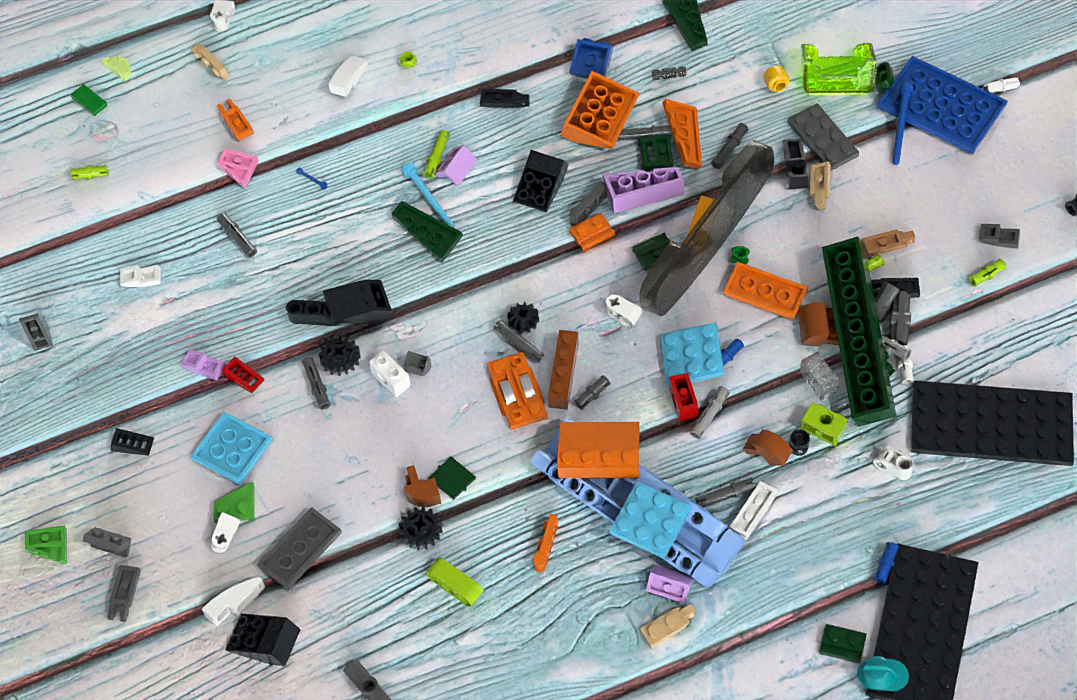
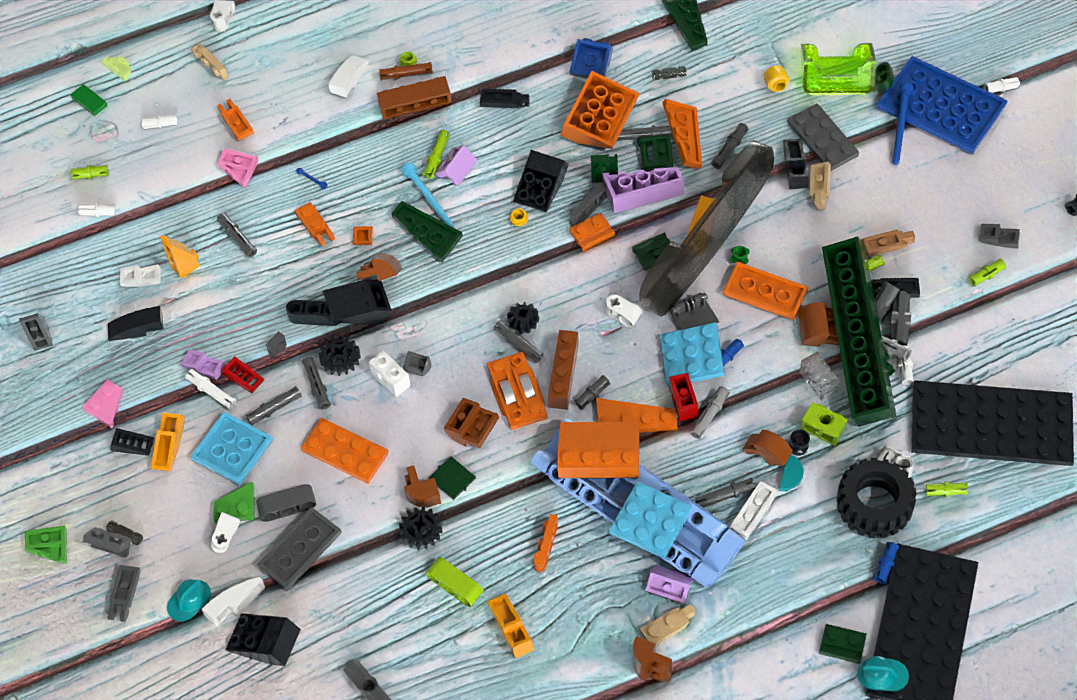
(98, 210): none -> white axle
(105, 403): none -> bright pink wing
(113, 526): none -> clear smoke axle
(136, 324): none -> black slope
(160, 121): none -> white axle
(167, 441): none -> light orange slope
(180, 256): none -> light orange slope
(188, 599): none -> teal piece
(205, 385): none -> white pin
(269, 408): none -> dark grey pin
(276, 344): none -> dark grey plate
(286, 502): none -> dark grey beam
(314, 223): none -> orange hinge
(344, 450): none -> orange plate
(362, 235): none -> orange slope
(382, 265): none -> dark orange brick
(402, 71): none -> dark orange pin
(414, 97): none -> dark orange brick
(470, 423): none -> dark orange brick
(511, 625): none -> light orange slope
(518, 213): none -> yellow plate
(603, 164): none -> dark green plate
(648, 662): none -> dark orange brick
(650, 417): none -> orange wing
(693, 312): none -> dark grey hinge
(792, 474): none -> teal tile
(881, 475): none -> black tyre
(946, 489): none -> lime pin

